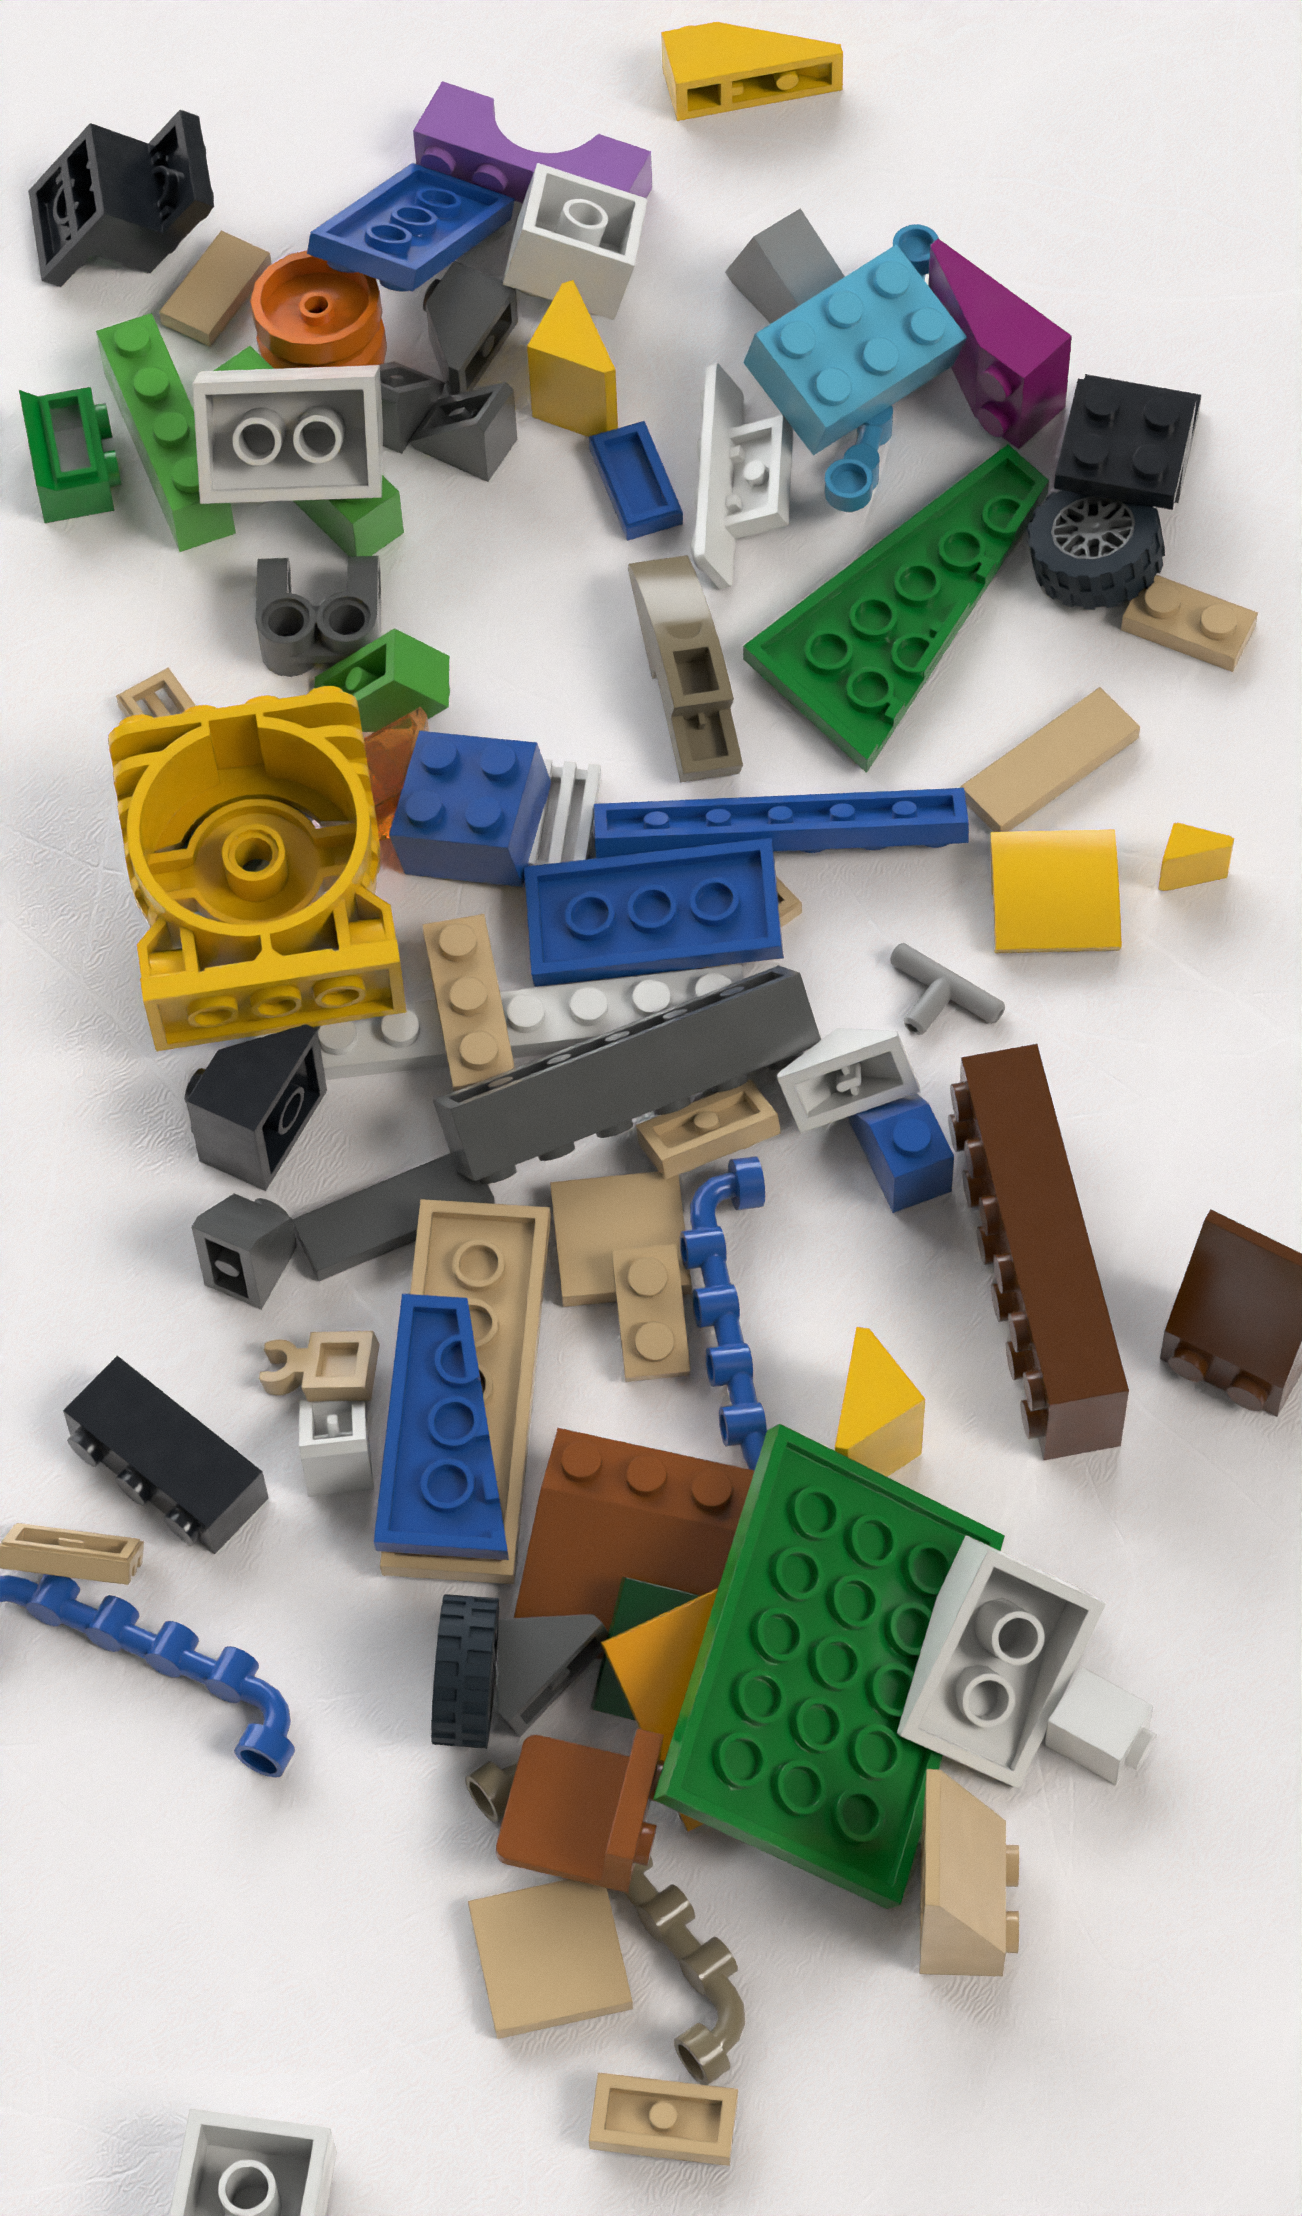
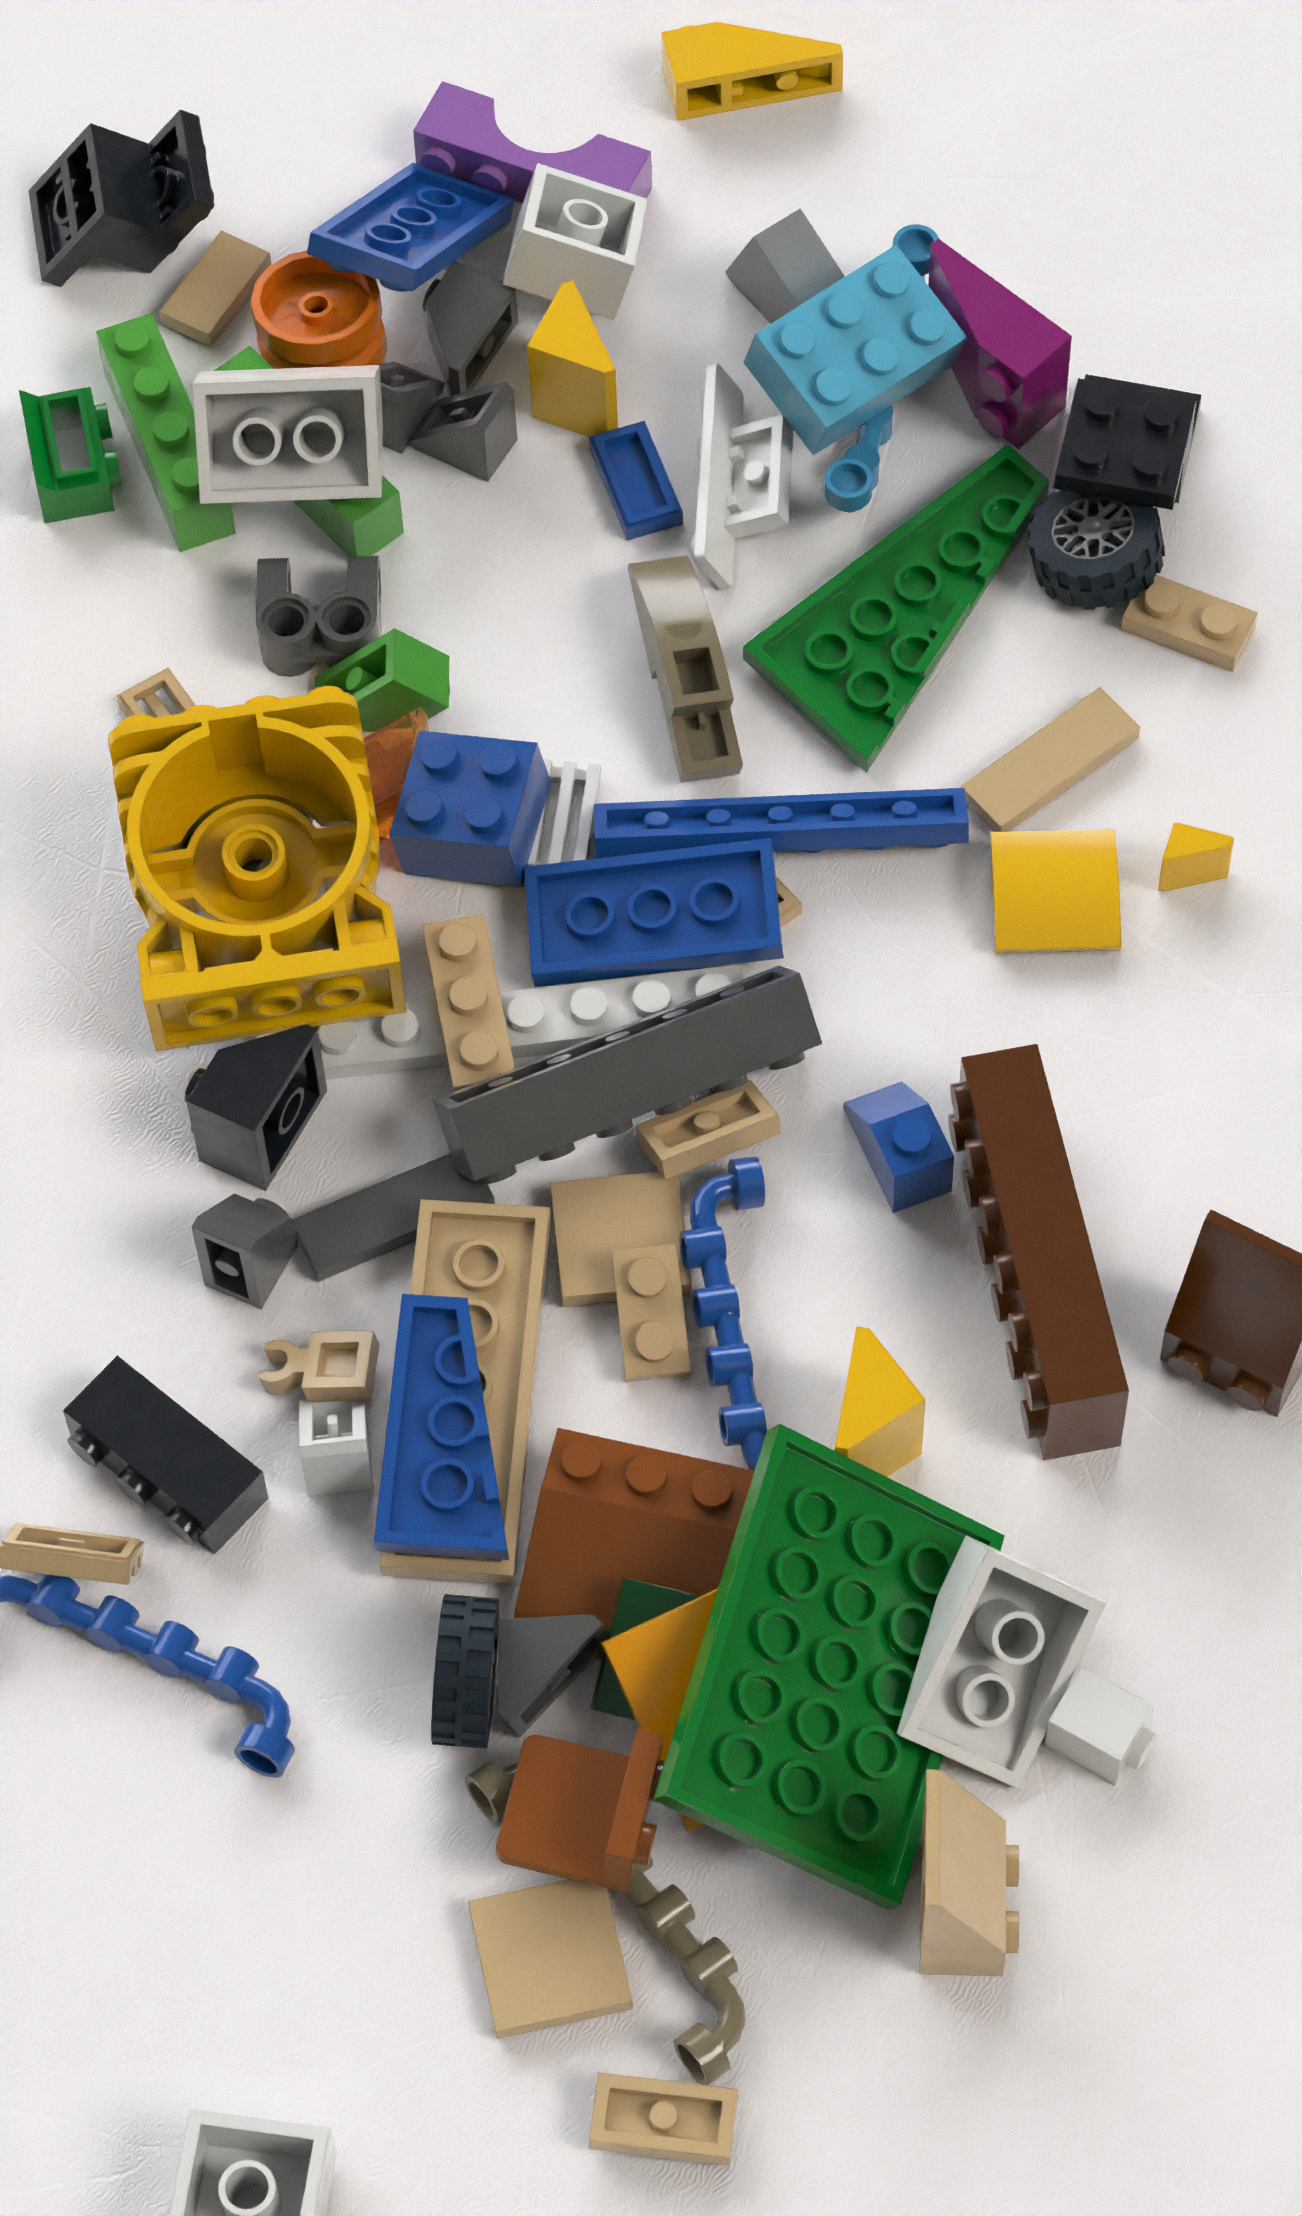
(847, 1076): white slope -> none
(943, 987): light grey piece -> none

